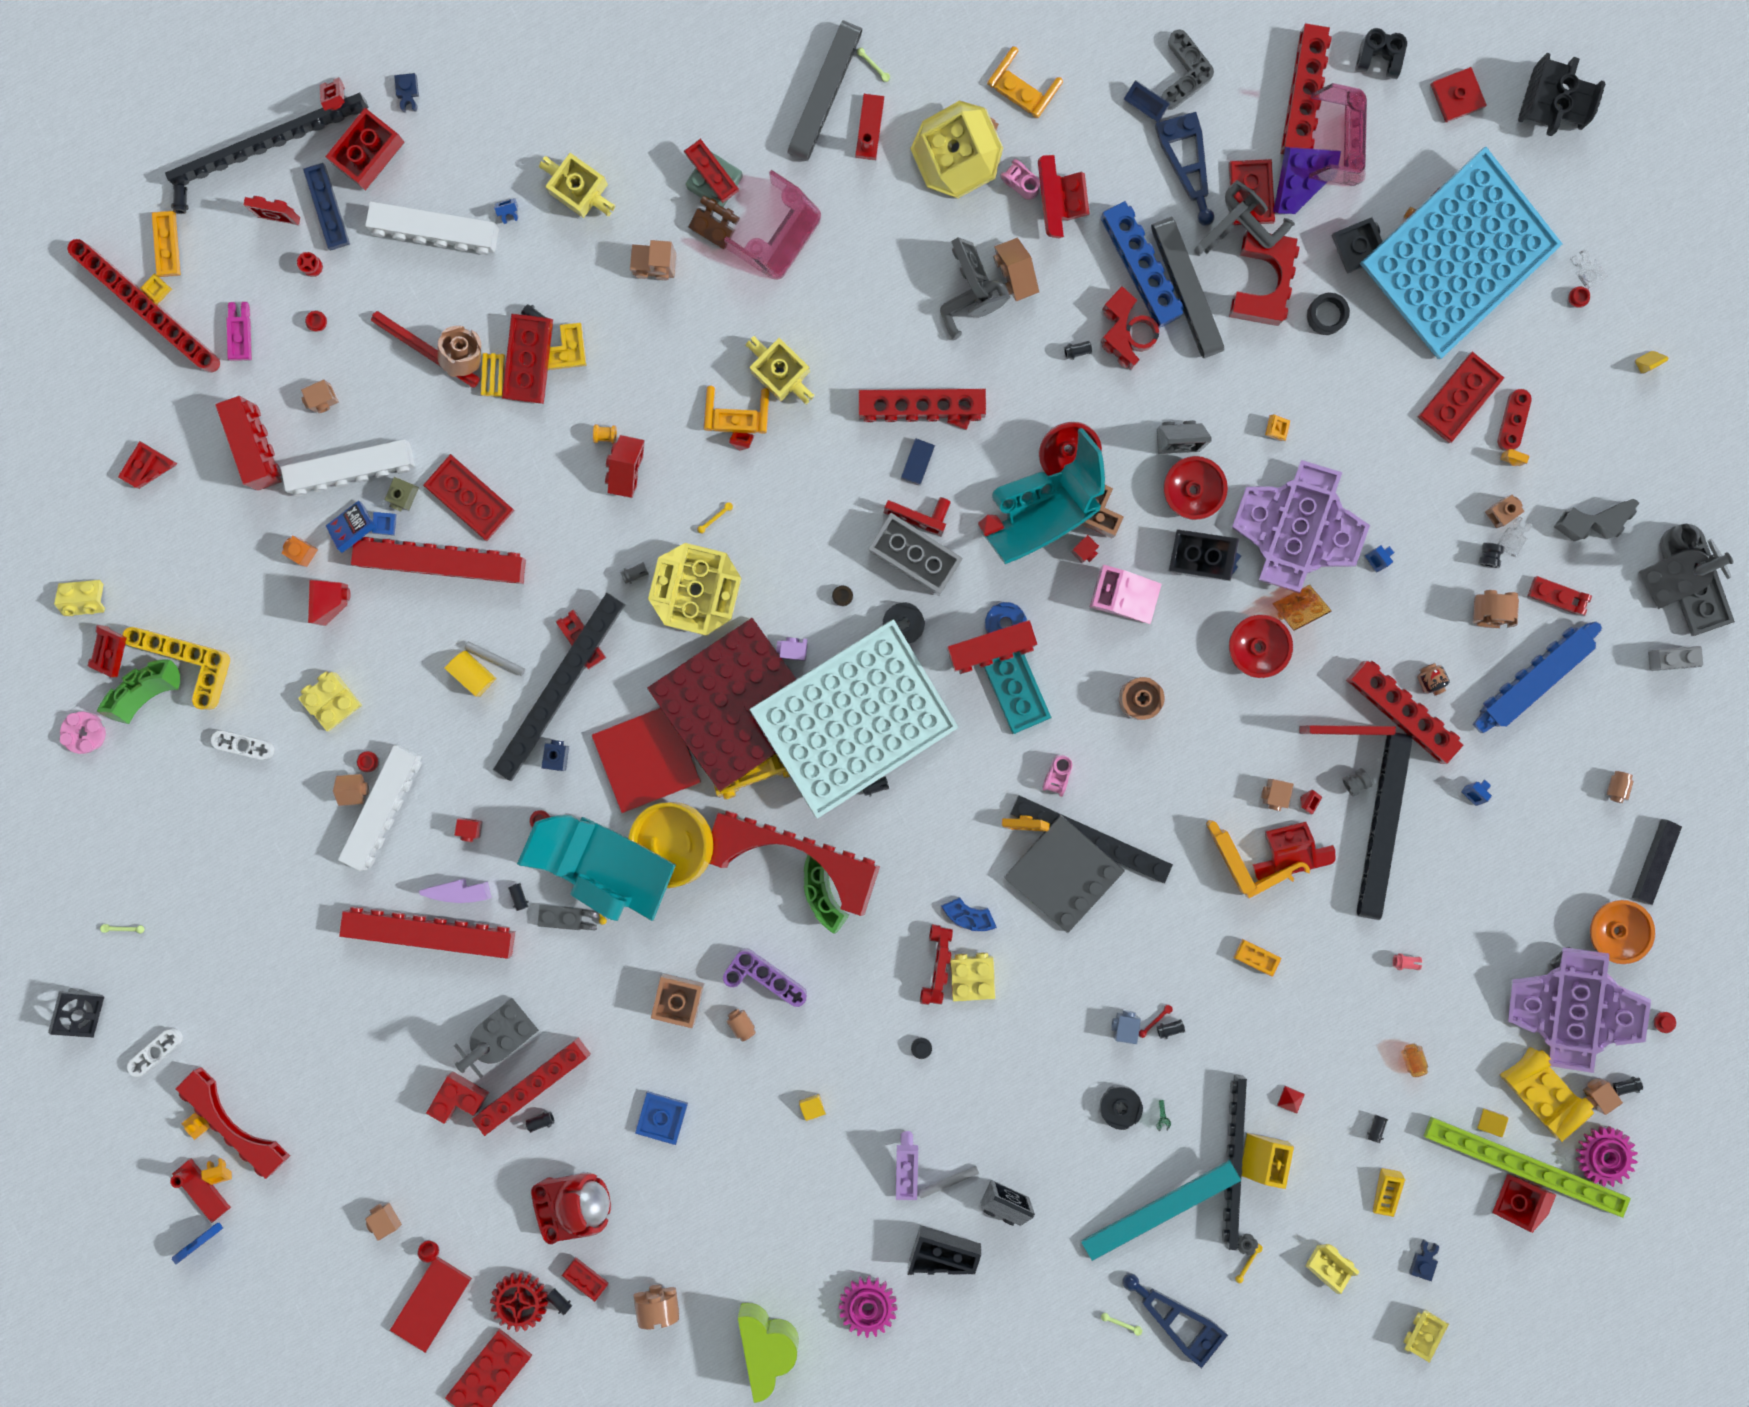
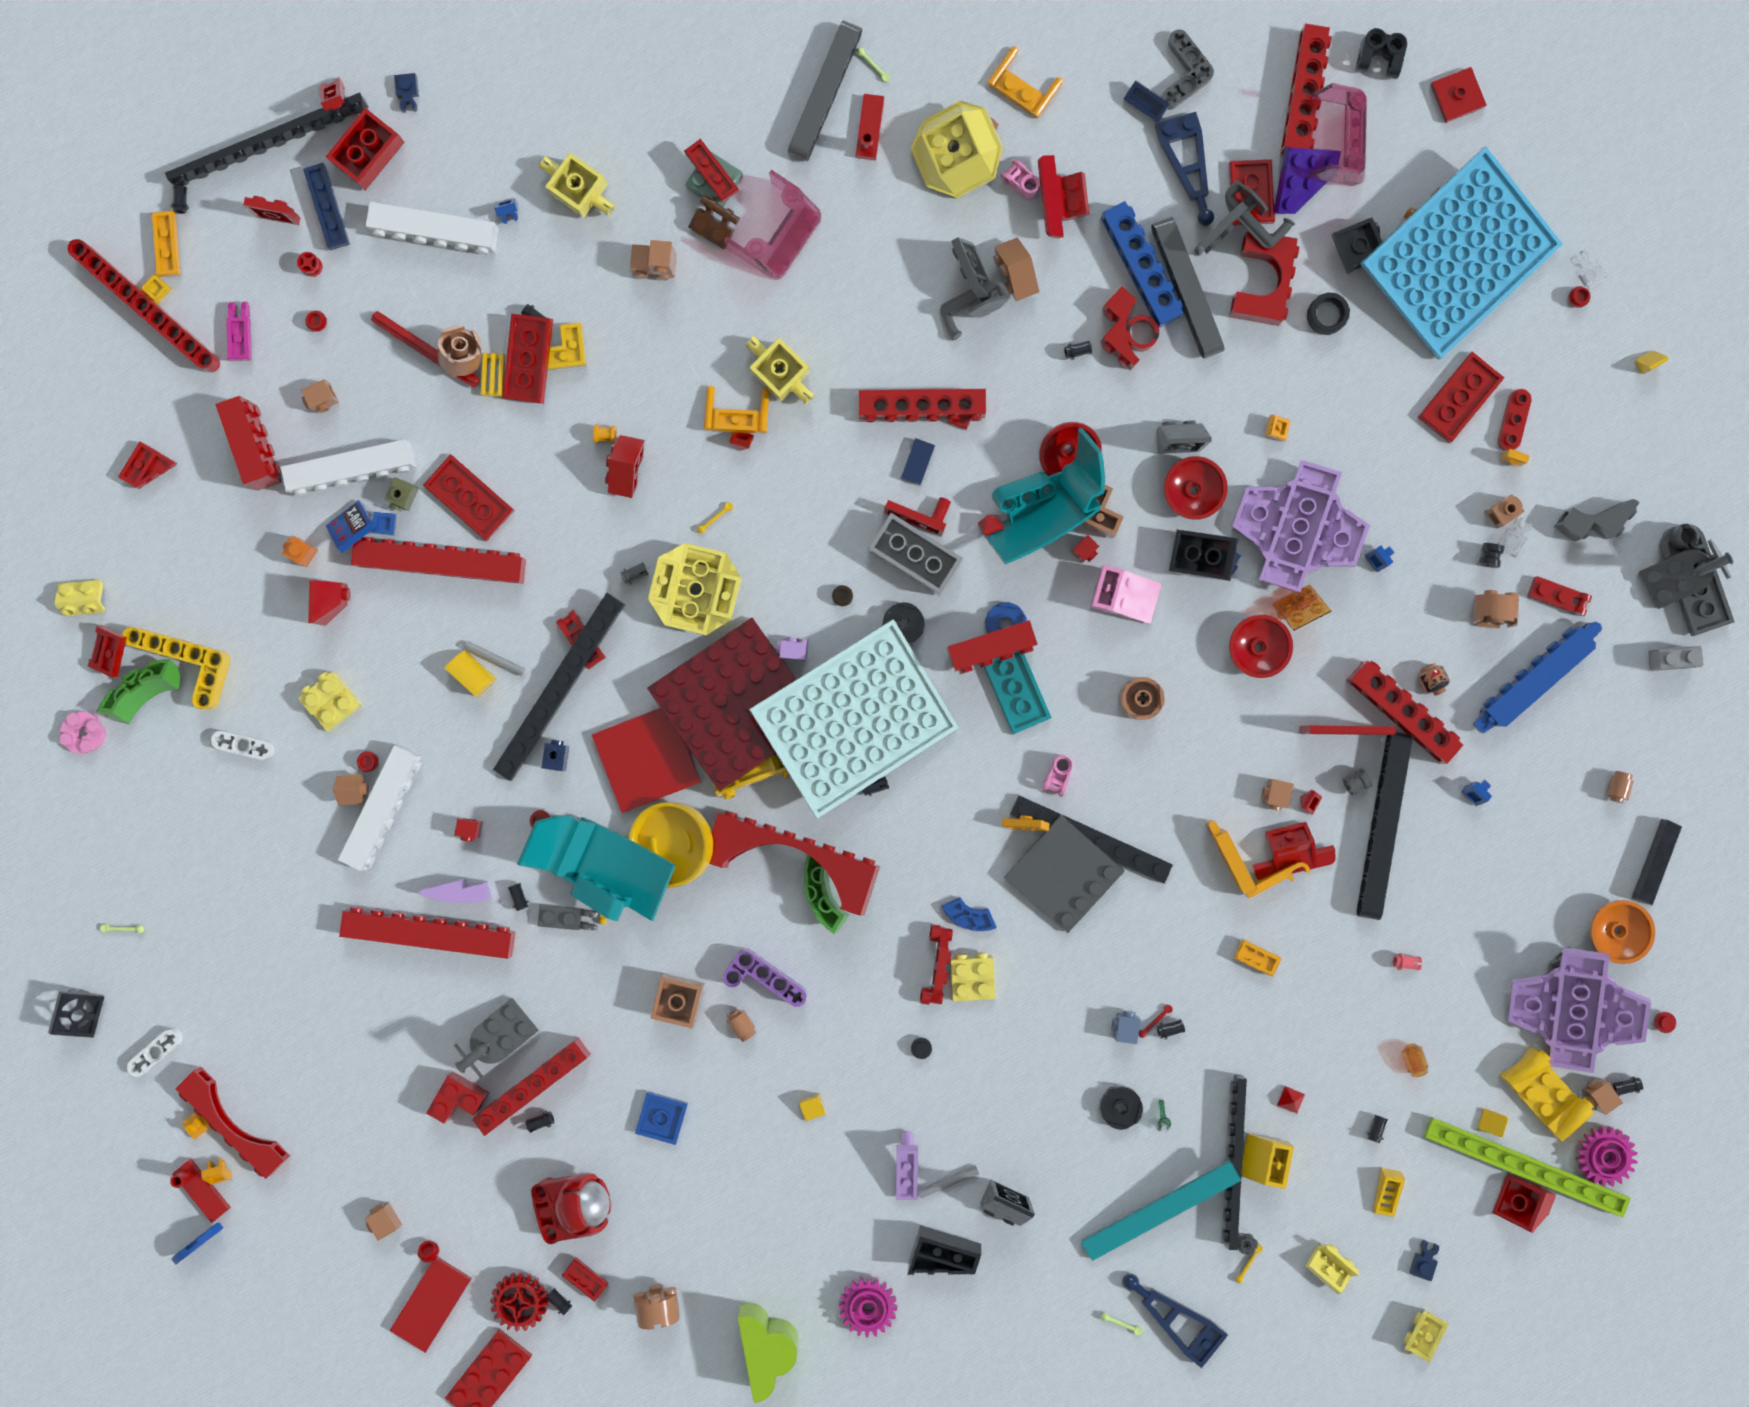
(1547, 90): black piece -> none

